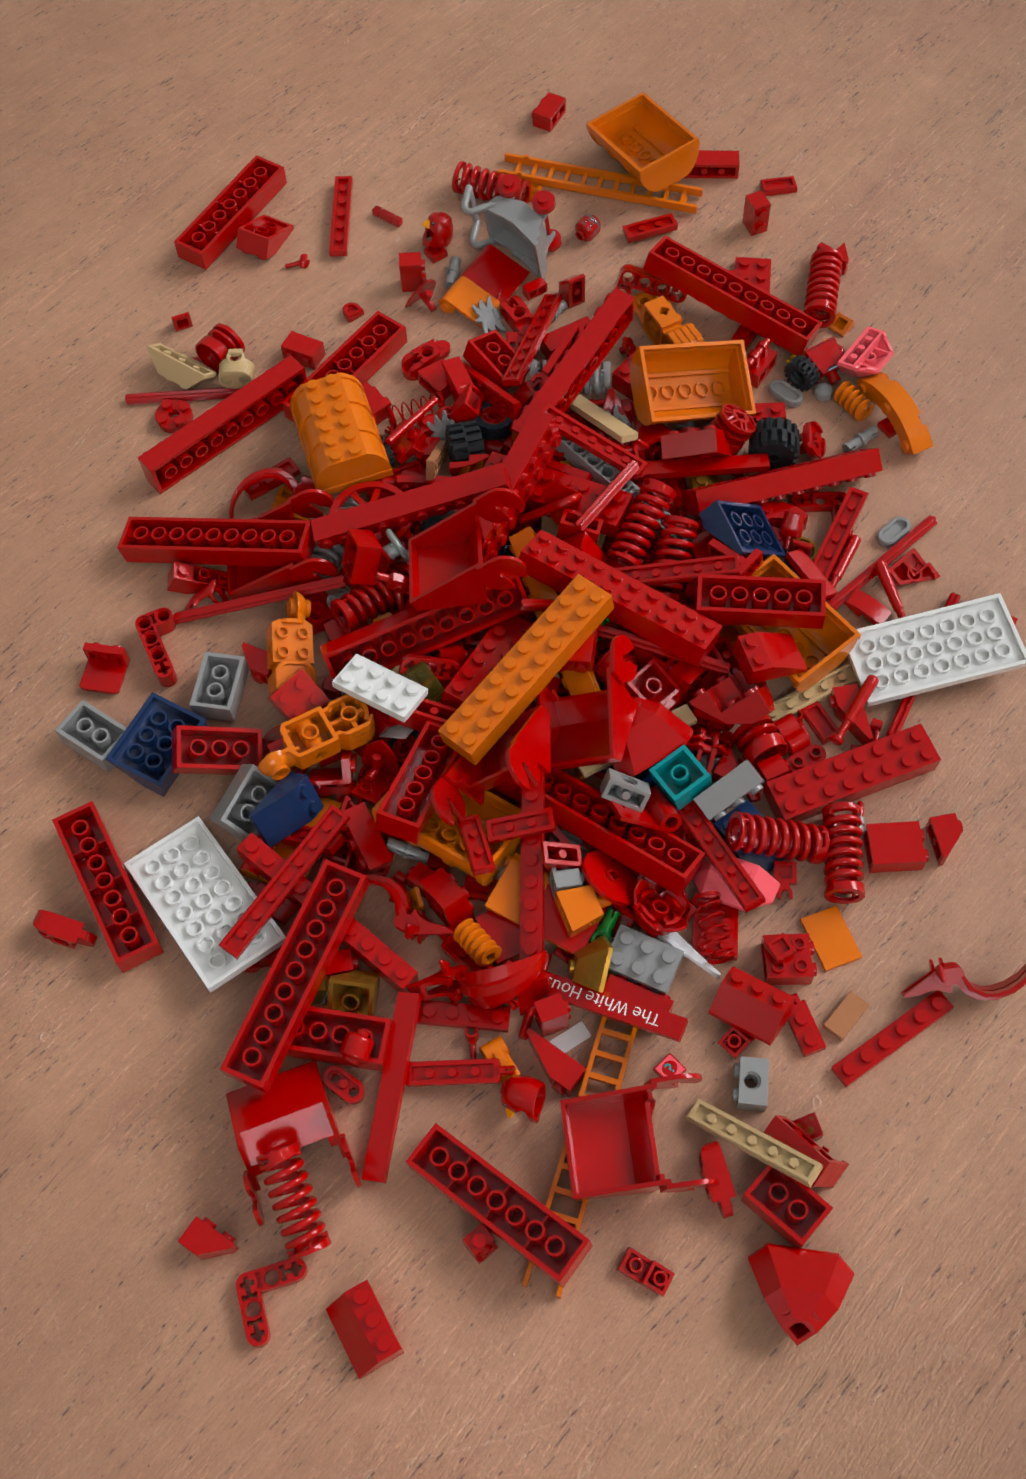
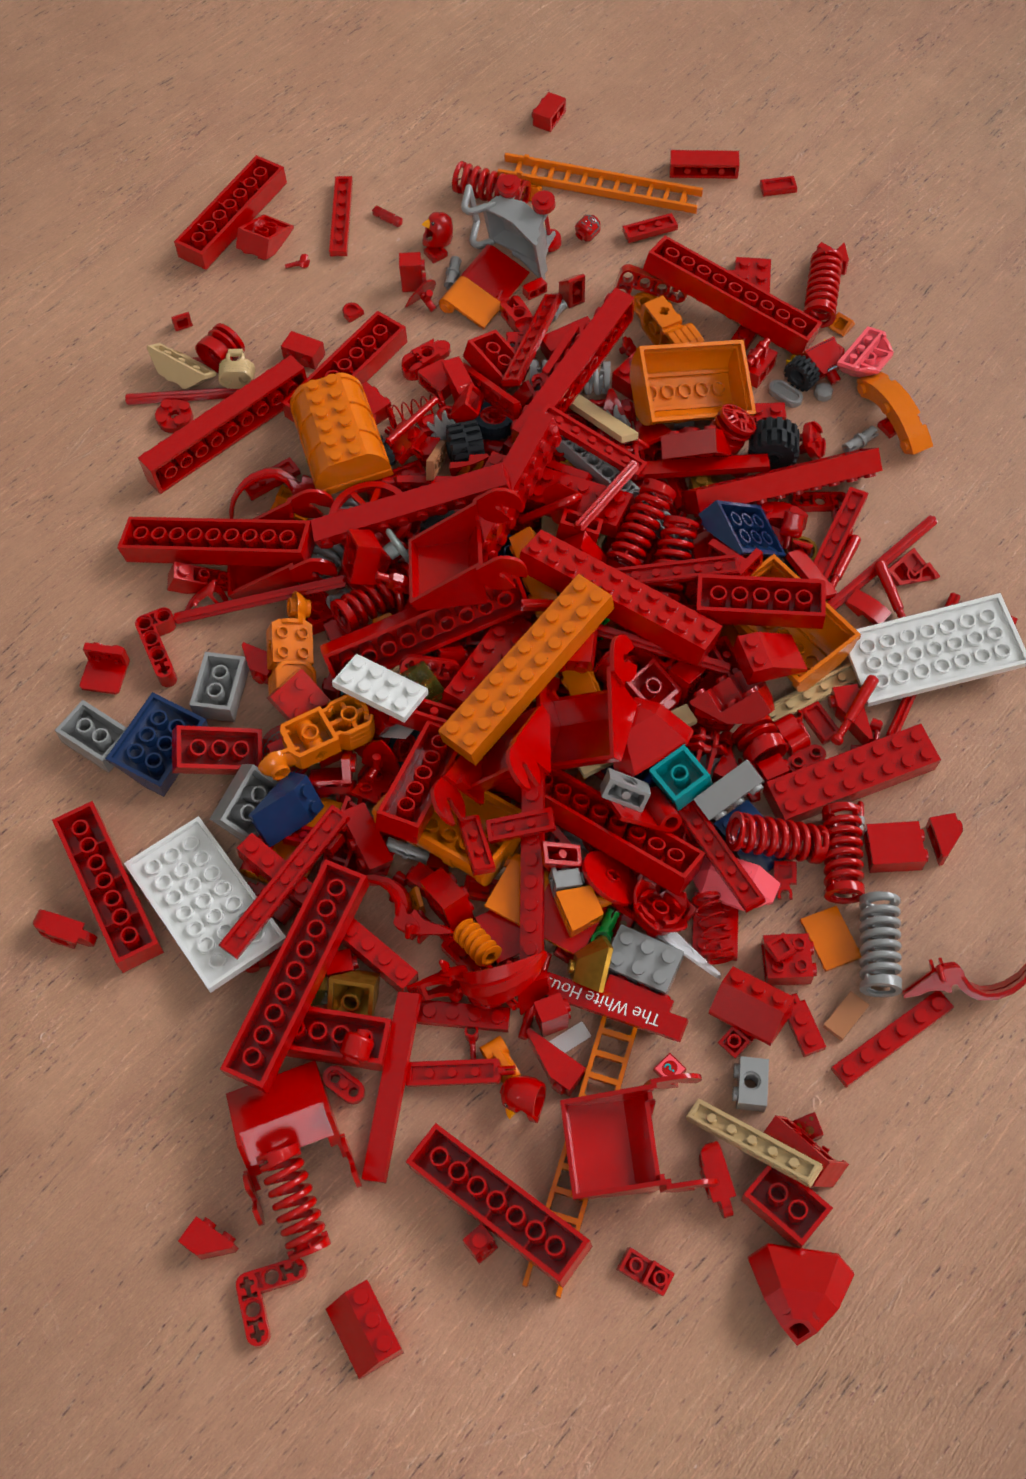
(488, 316): light grey piece -> none
(646, 142): orange container -> none
(756, 213): red brick -> none
(853, 402): orange piece -> none
(883, 944): none -> light grey piece
(893, 532): light grey tile -> none

